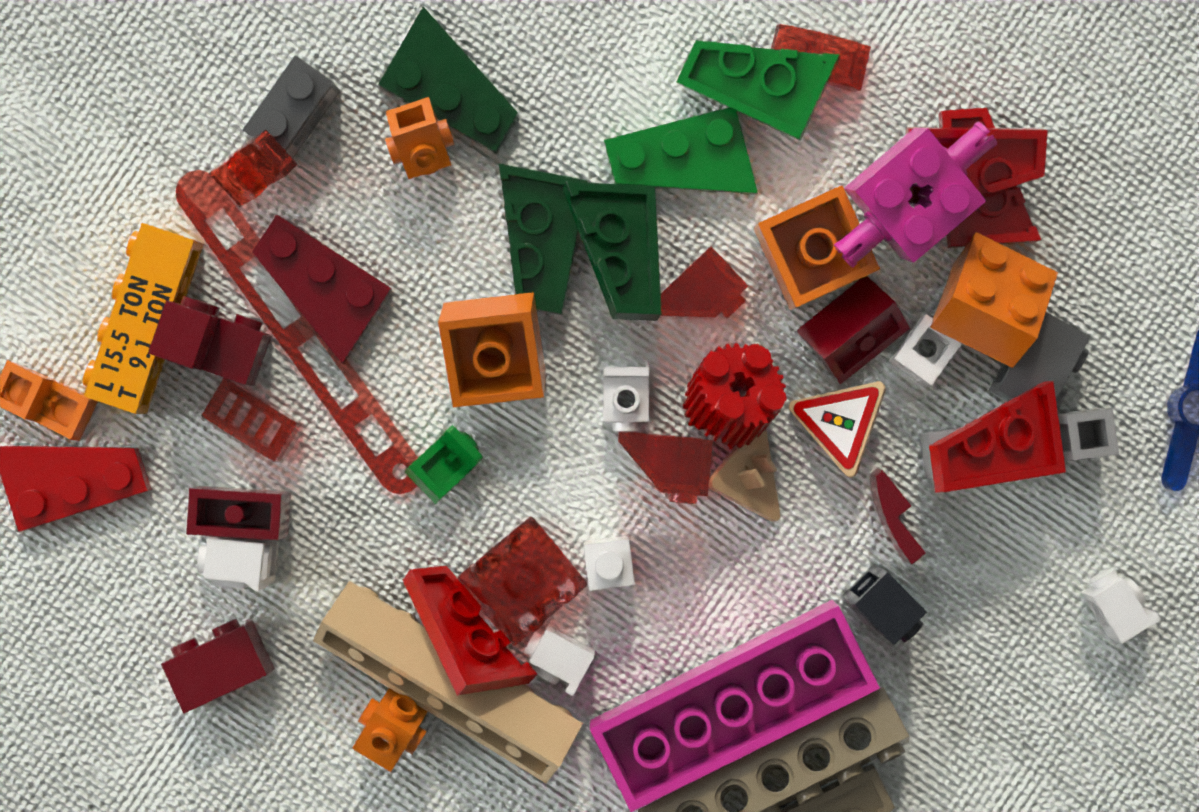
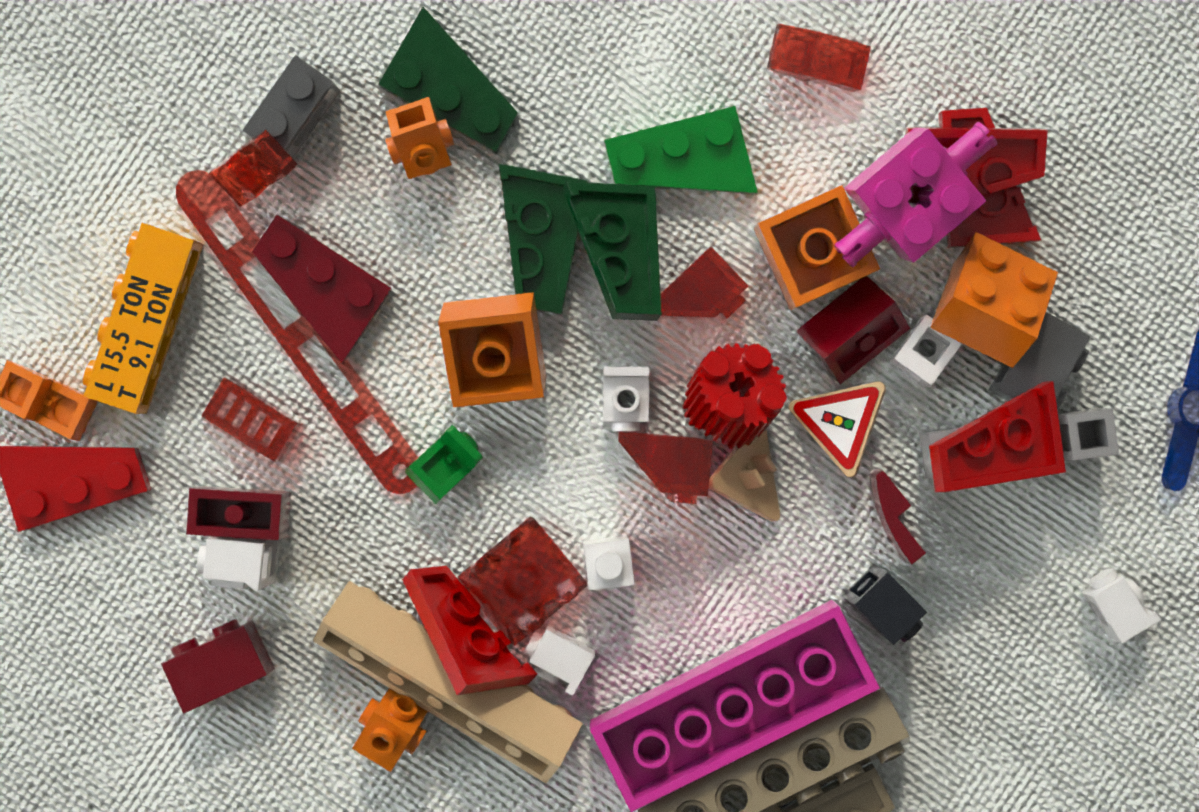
(203, 341): dark red brick -> none
(762, 83): green wing -> none

